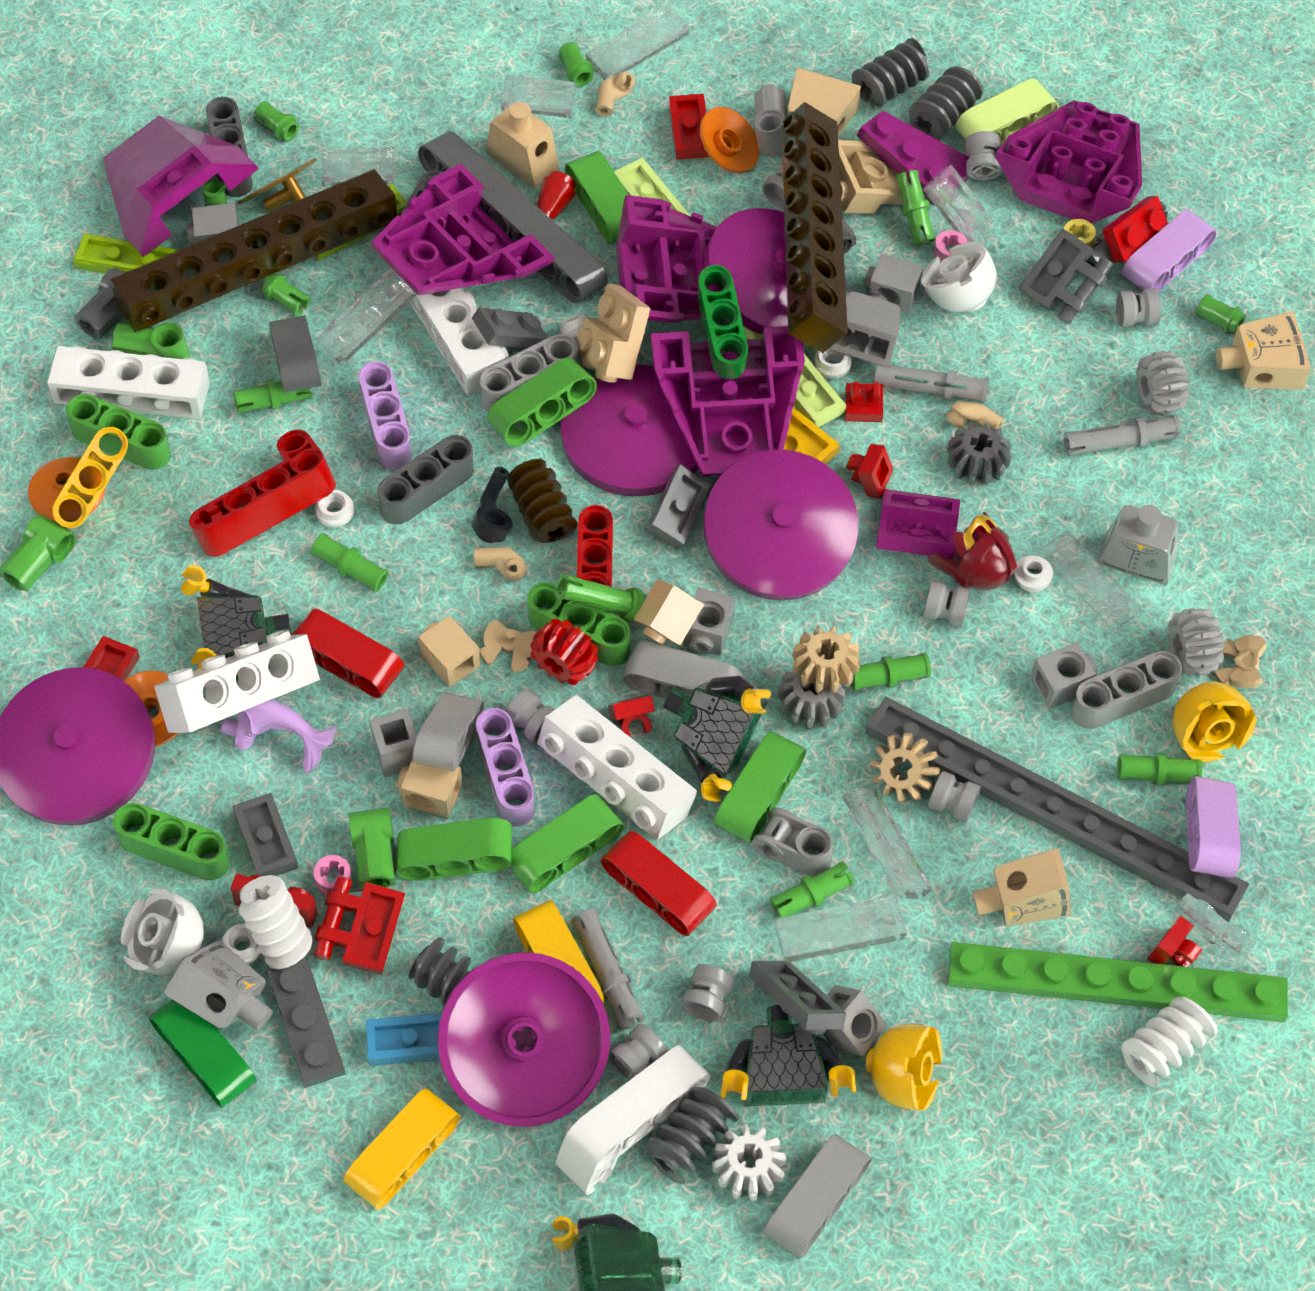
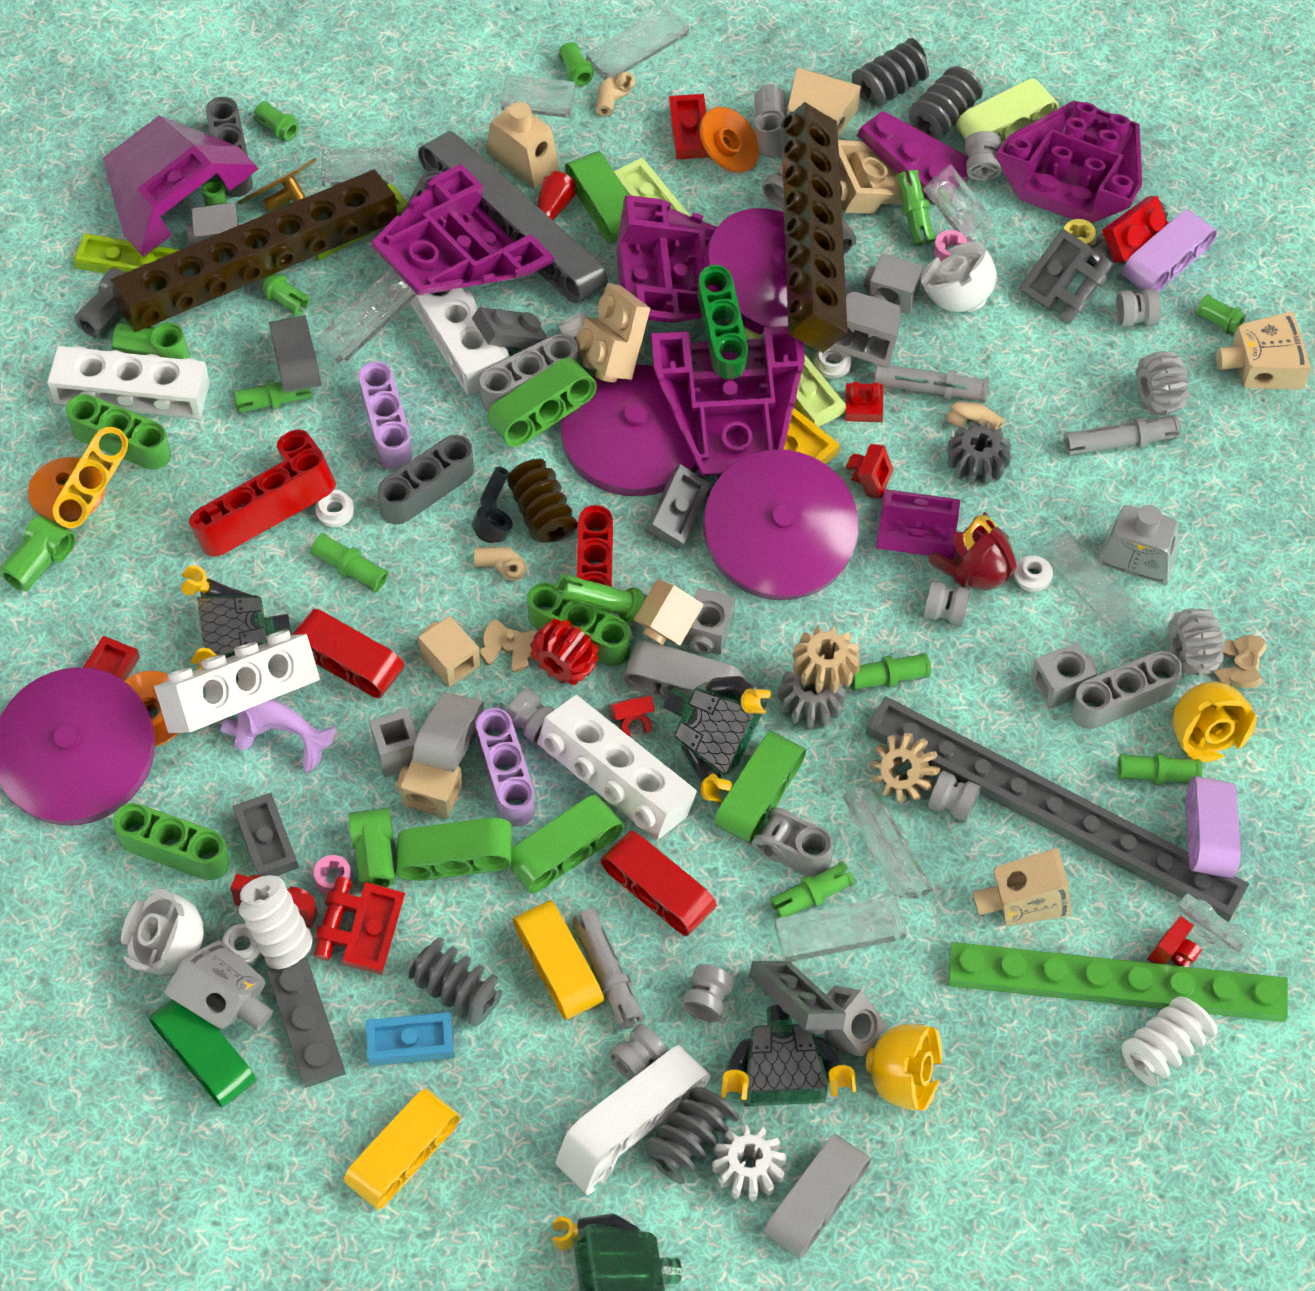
(523, 1039): magenta dish -> none

